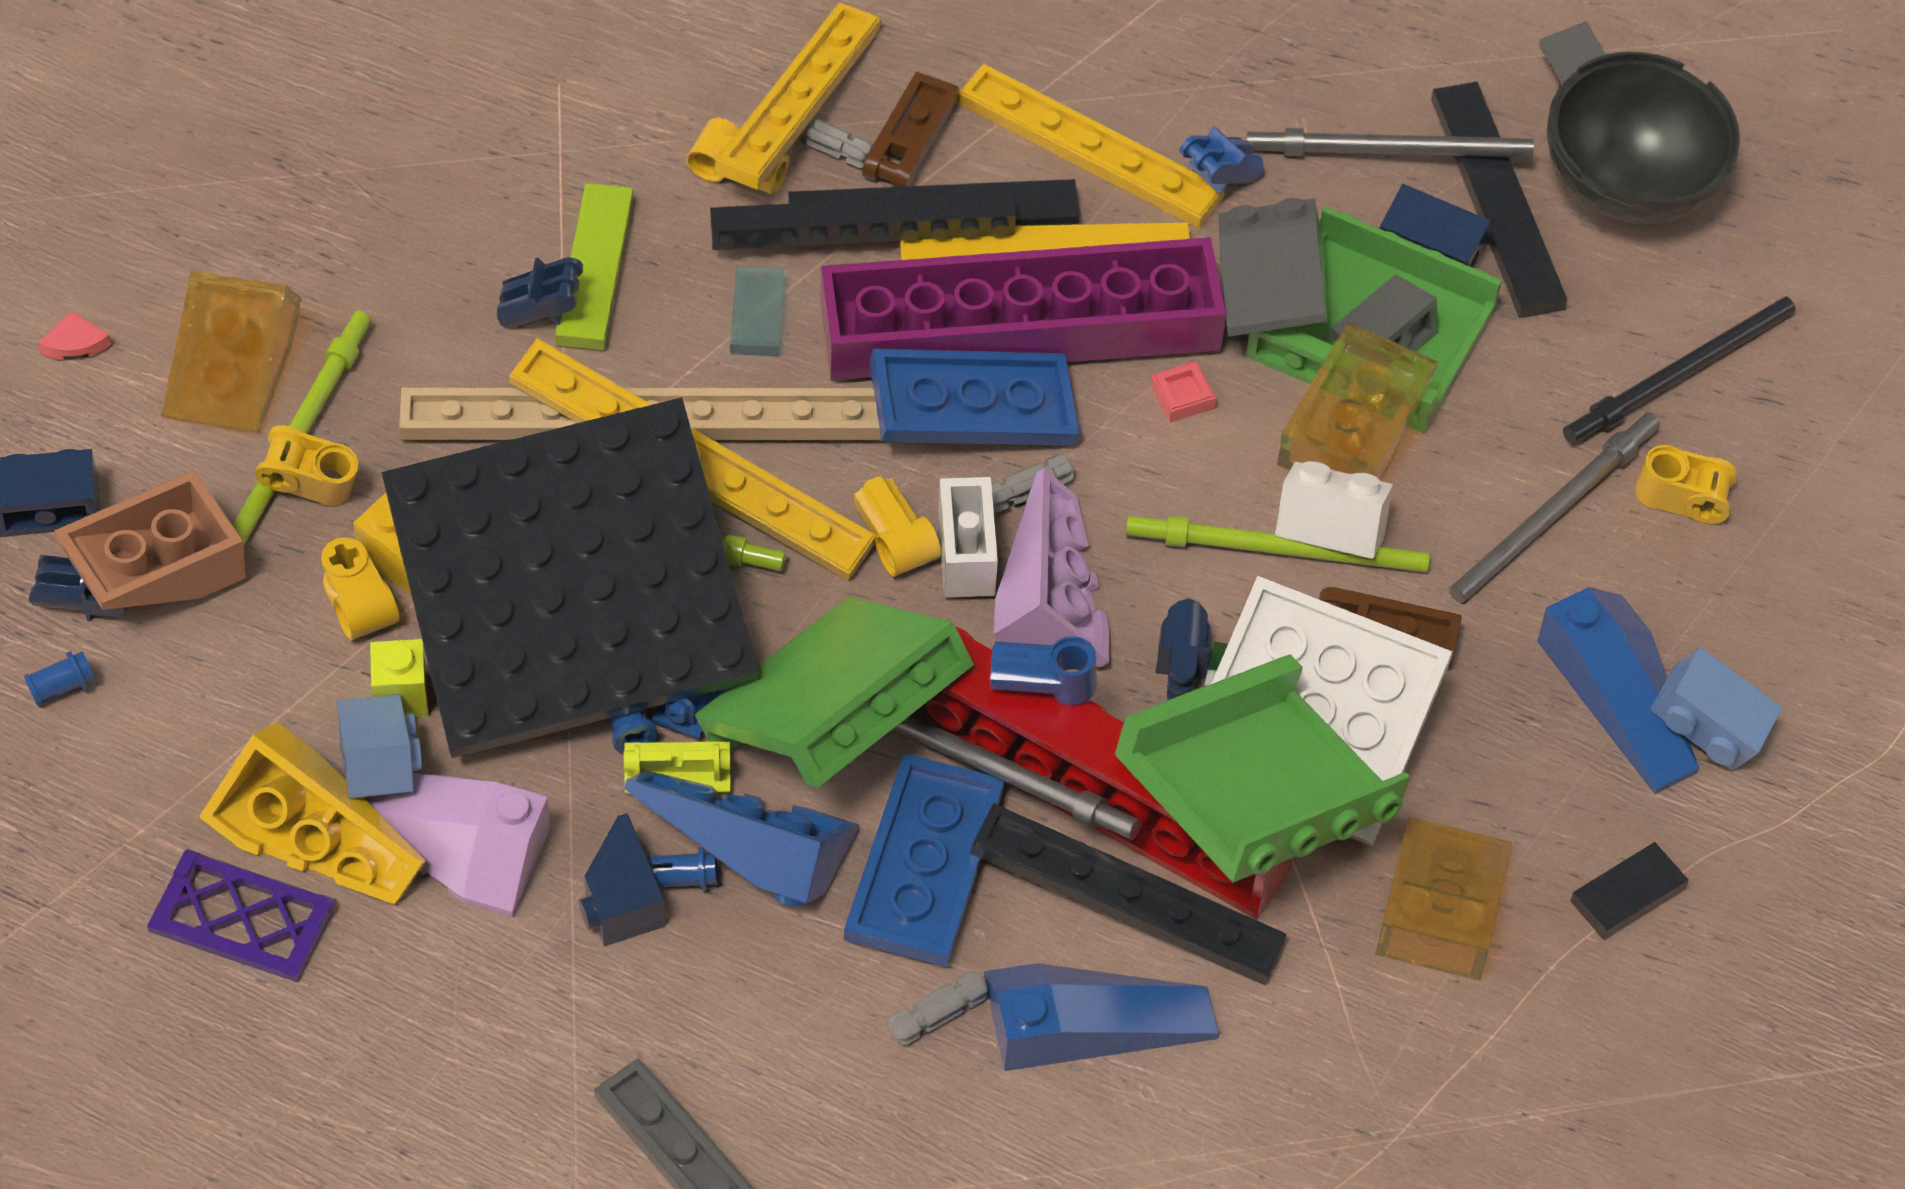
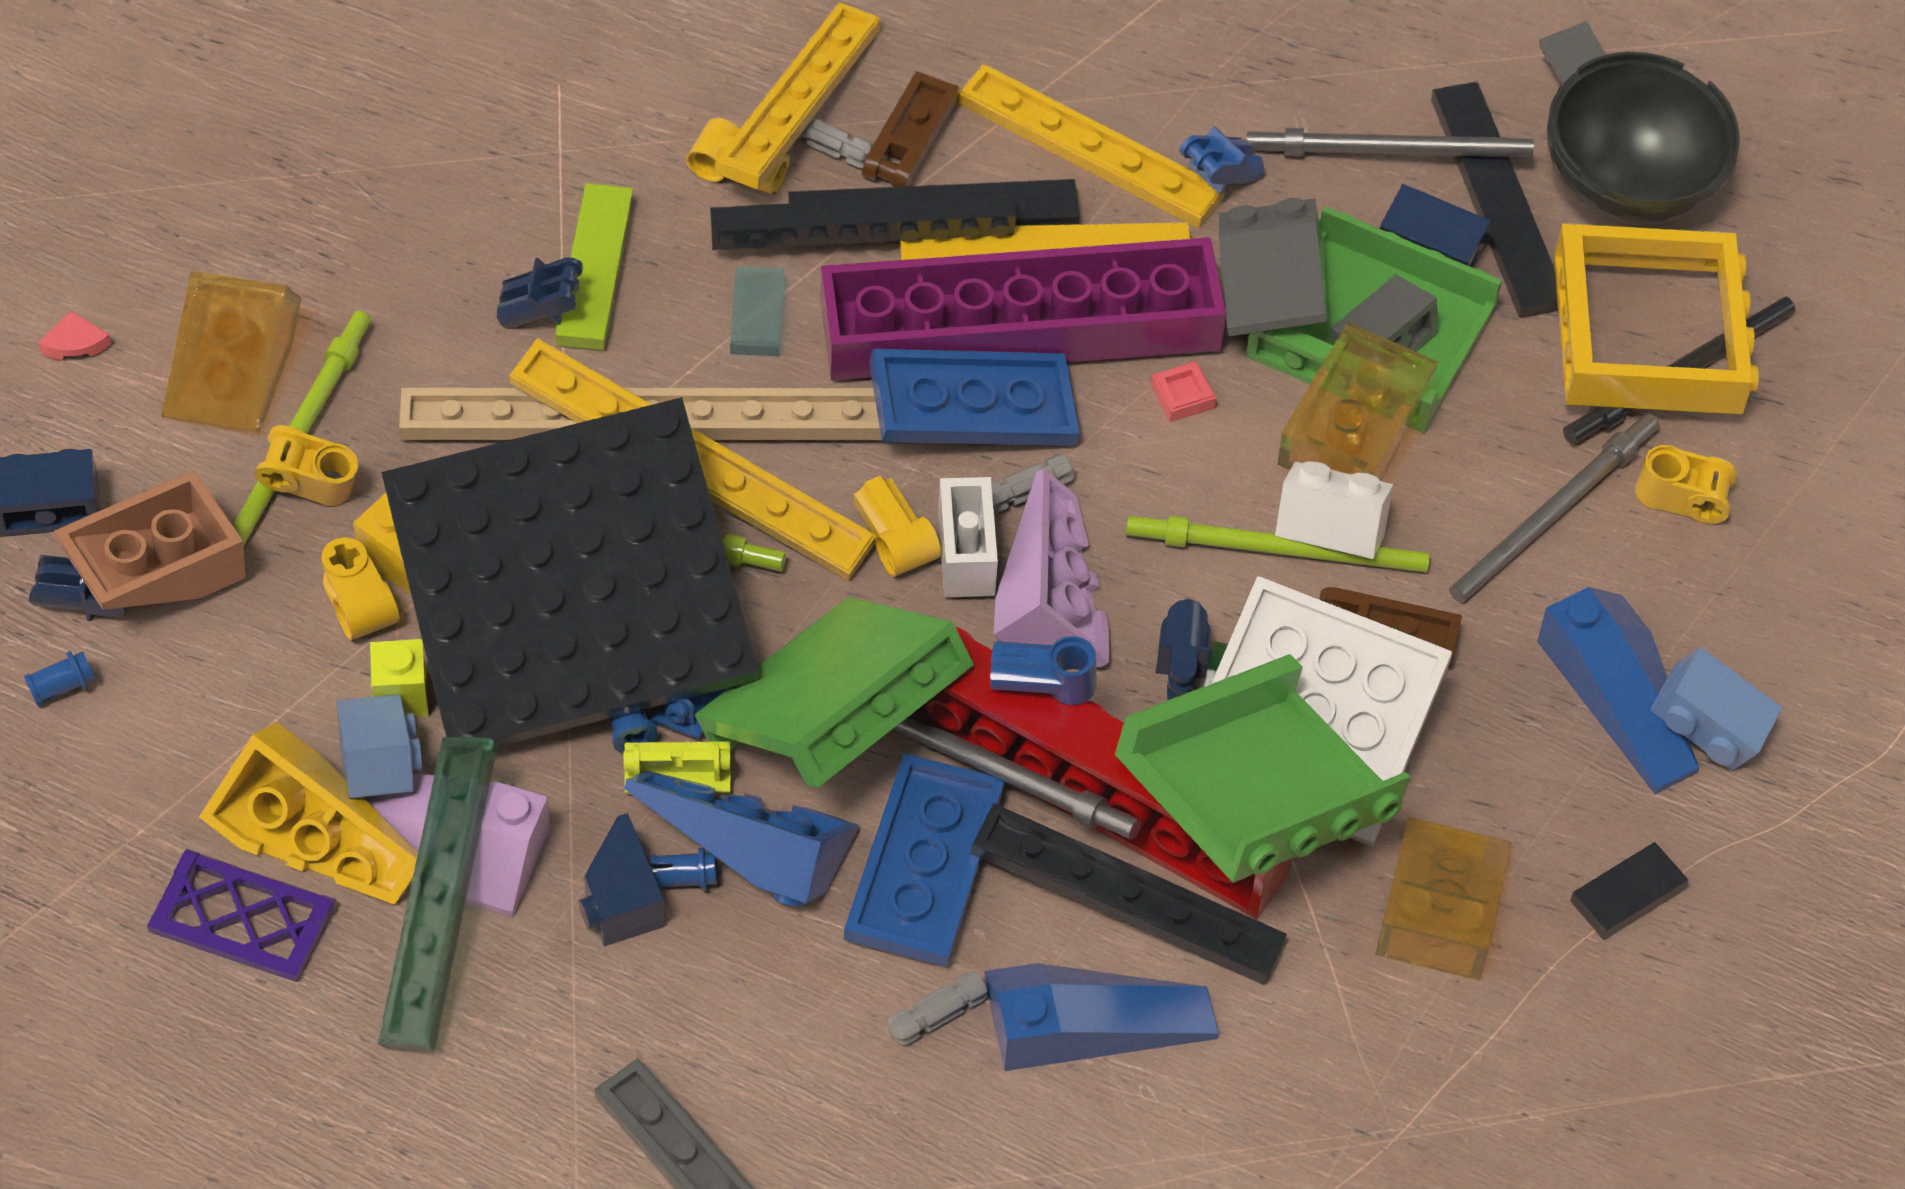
(438, 895): none -> clear green tile
(1647, 385): none -> yellow window

